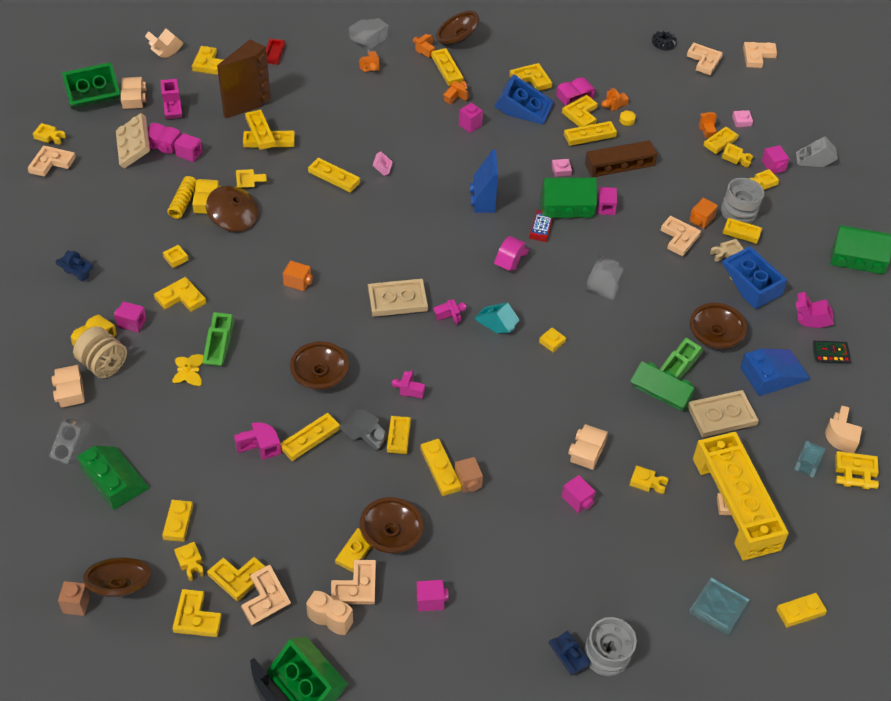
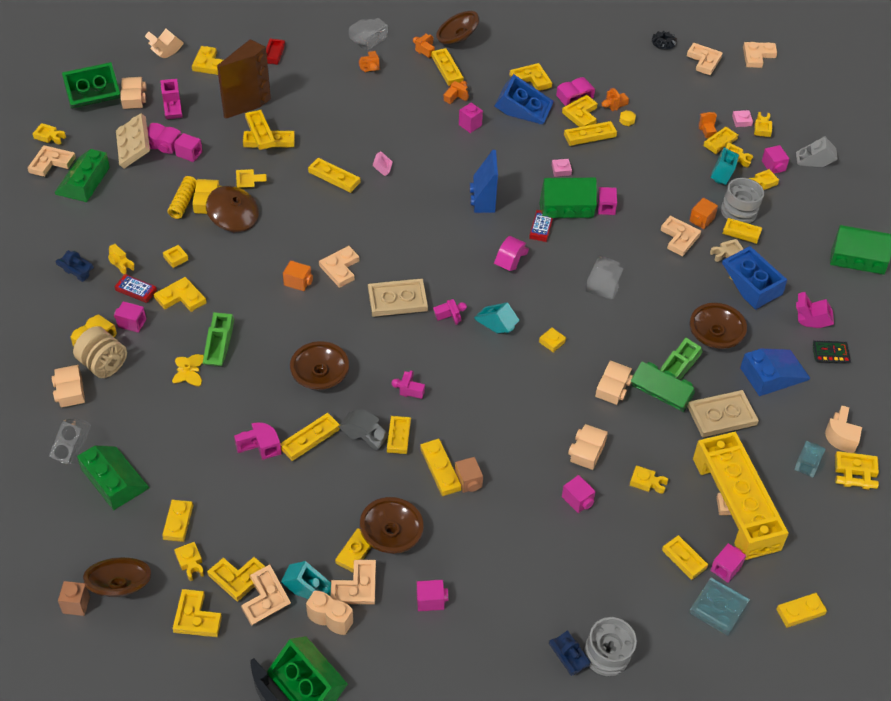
(84, 176): none -> green slope
(118, 258): none -> yellow plate
(135, 288): none -> tile
(304, 580): none -> teal slope
(336, 266): none -> light nougat plate
(613, 383): none -> light nougat brick
(620, 158): reddish brown brick -> none
(685, 557): none -> yellow plate
(724, 166): none -> teal slope
(728, 562): none -> dark pink brick
(763, 126): none -> yellow plate

